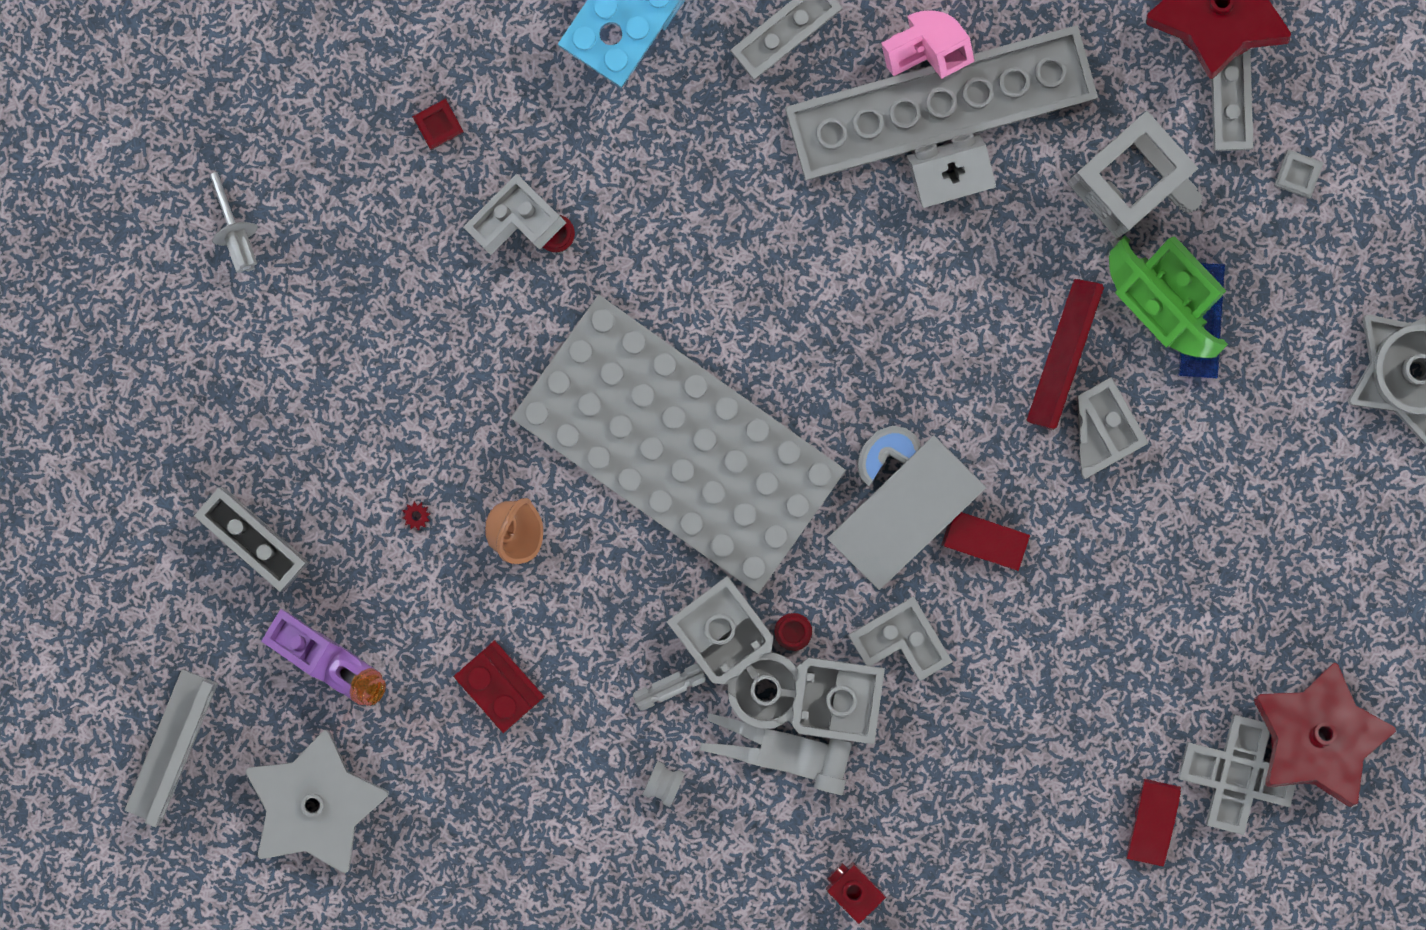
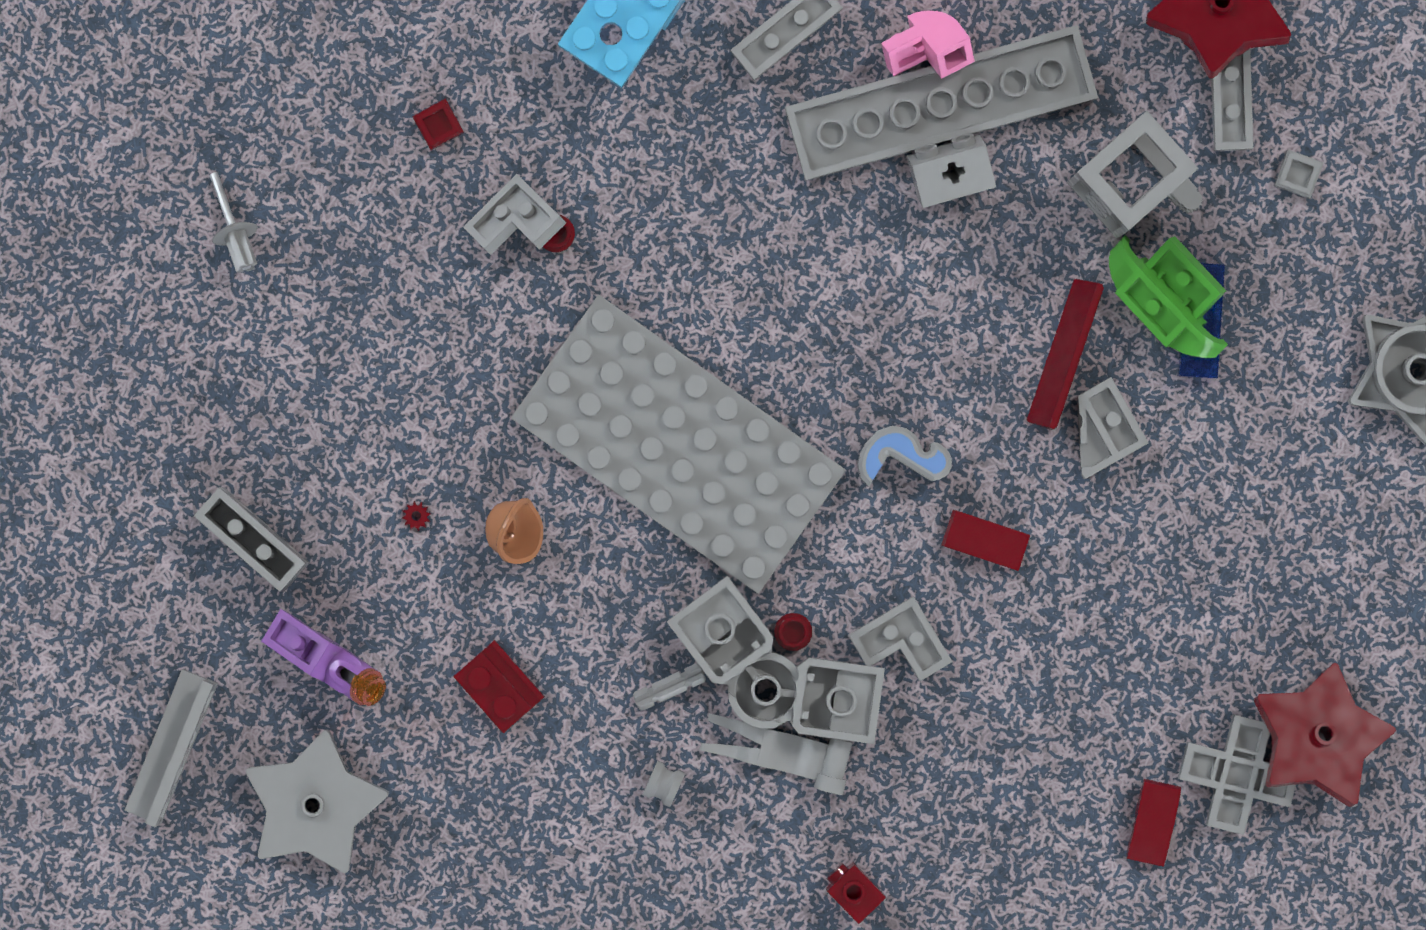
(906, 512): light grey piece -> none

